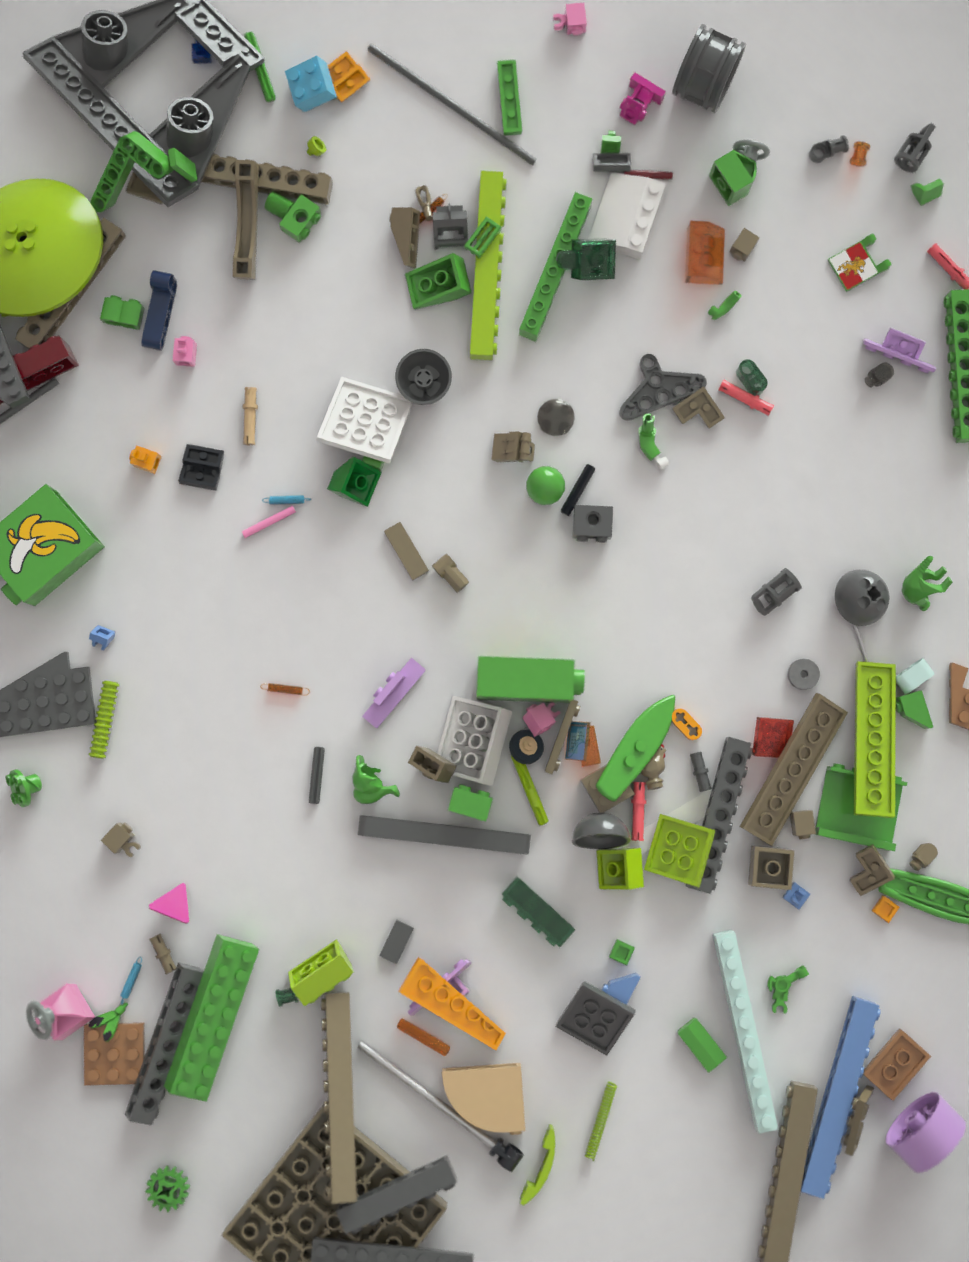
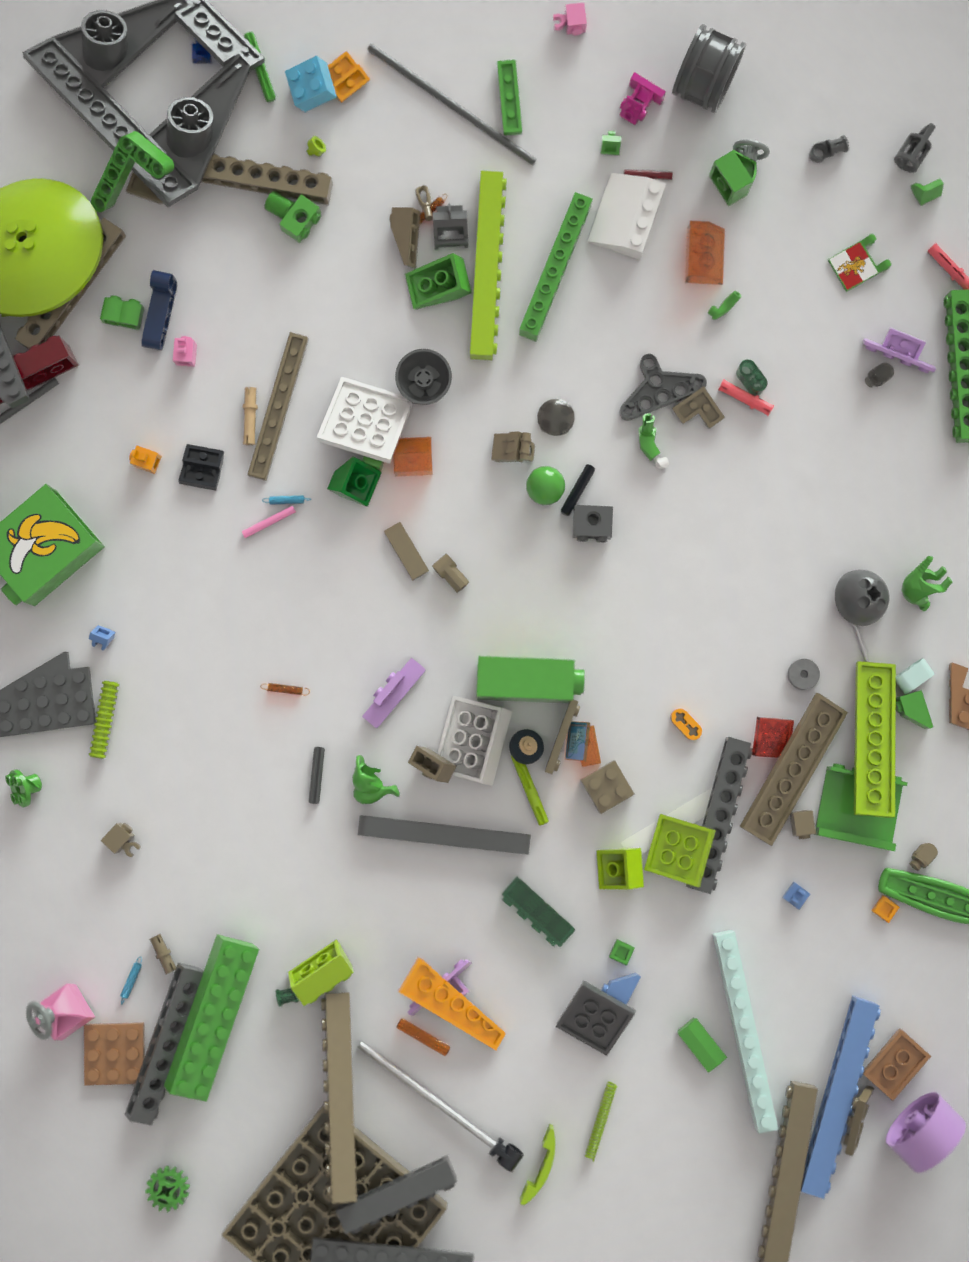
(111, 1019): bright green piece -> none
(173, 904): piece -> none
(182, 165): bright green tile -> none
(247, 207): dark tan arch -> none
(278, 406): none -> dark tan tile
(396, 941): dark grey tile -> none
(413, 457): none -> clear orange slope
(470, 803): bright green brick -> none
(473, 250): bright green tile -> none
(487, 1096): tan brick -> none
(540, 718): bright pink brick -> none
(589, 259): clear green brick -> none
(600, 832): dark grey piece -> none
(611, 162): dark grey tile -> none
(636, 748): bright green piece -> none
(638, 811): coral pin -> none
(654, 769): dark tan animal -> none
(700, 771): dark grey pin -> none
(744, 245): dark tan brick -> none
(771, 594): dark grey piece -> none
(771, 867): dark tan brick -> none
(781, 986): bright green piece -> none
(859, 154): clear orange bush -> none
(875, 873): dark tan plate -> none

